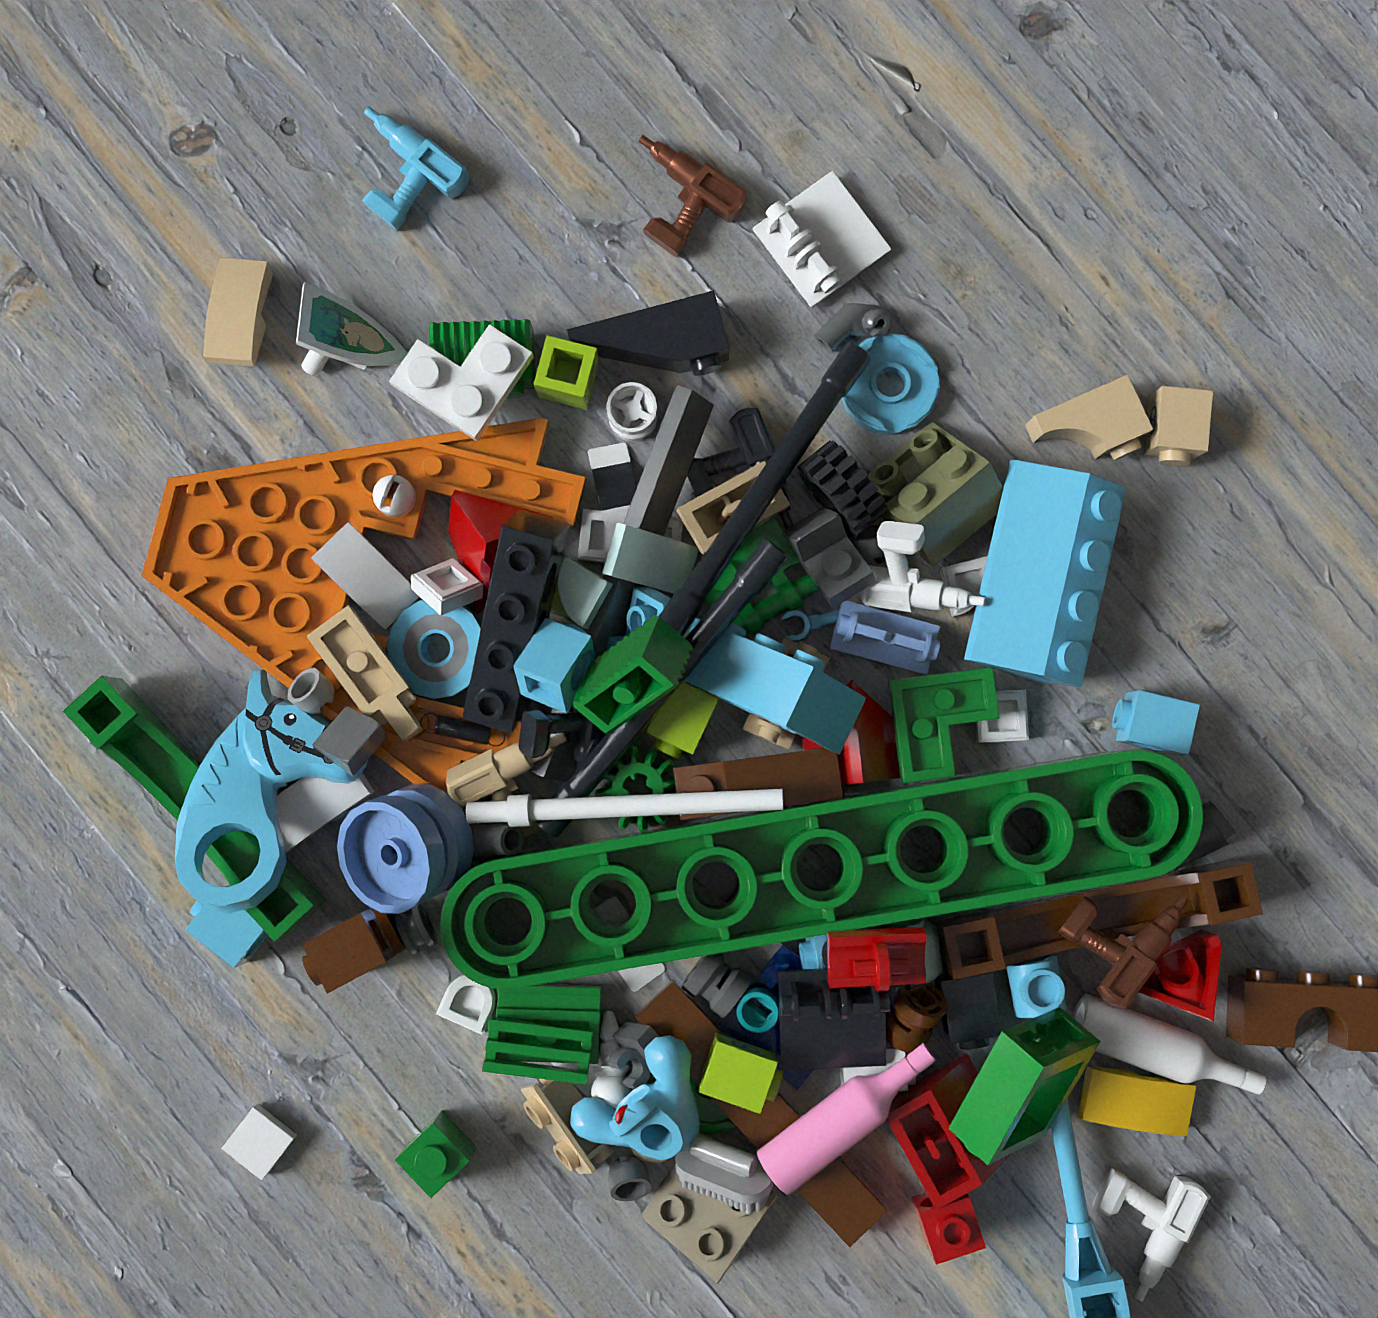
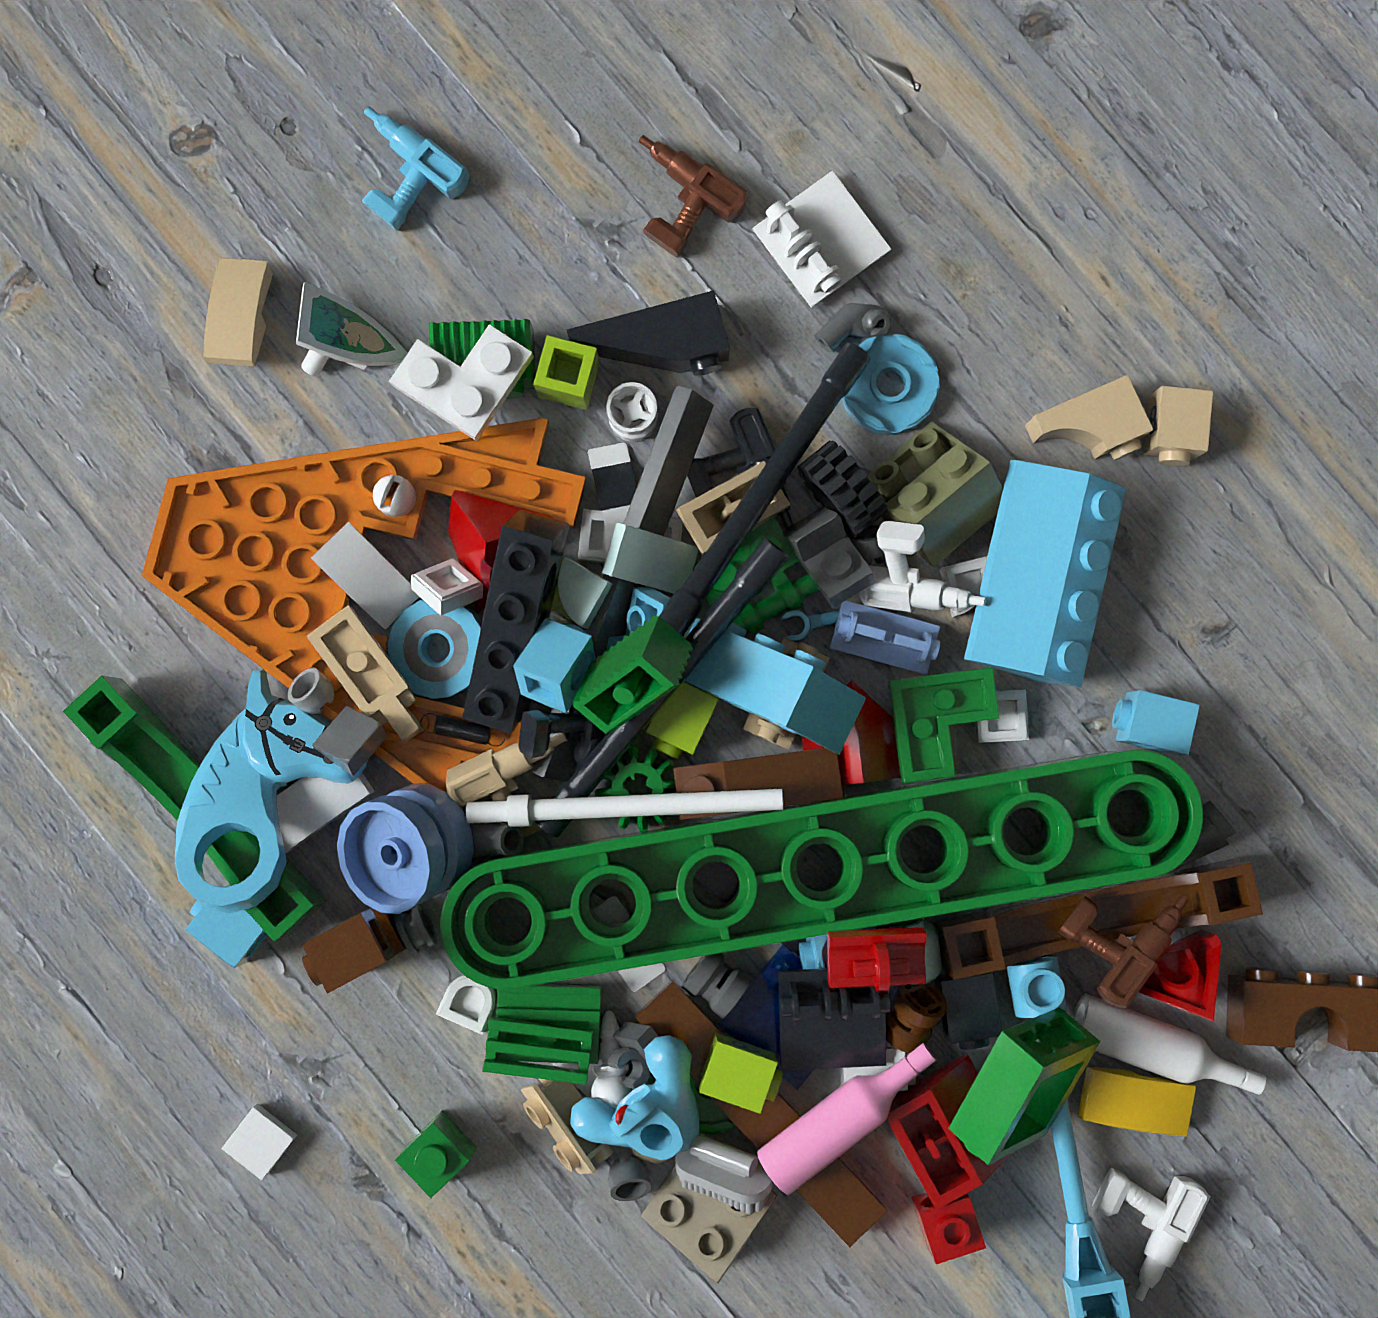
(752, 1016): teal hinge -> none

